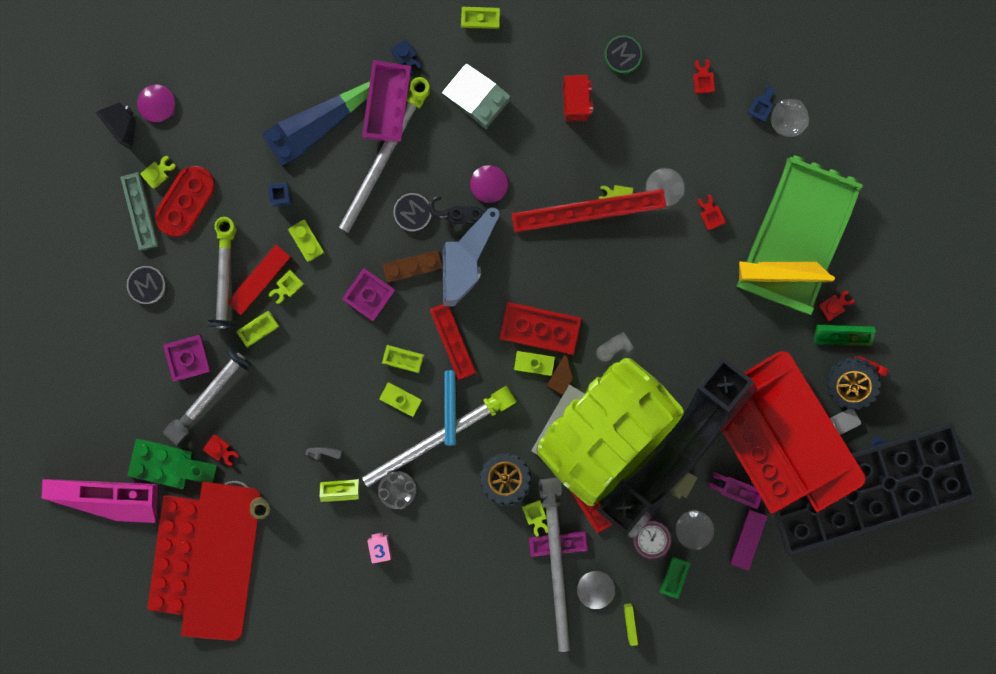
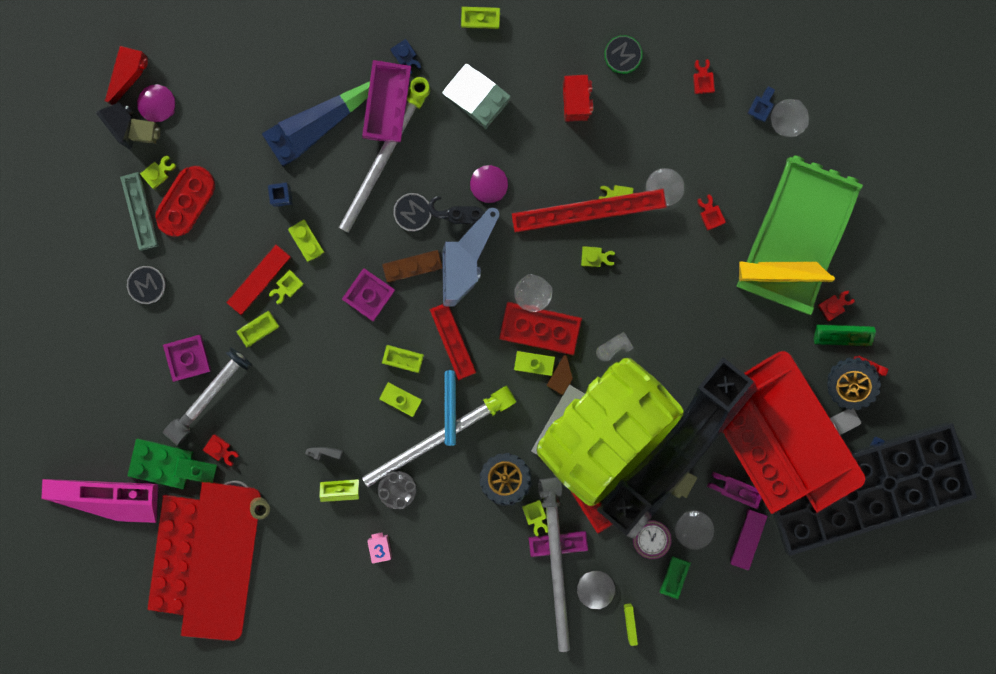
(126, 71): none -> red slope
(144, 131): none -> olive brick
(223, 273): piece -> none
(533, 293): none -> clear dish
(593, 257): none -> lime plate

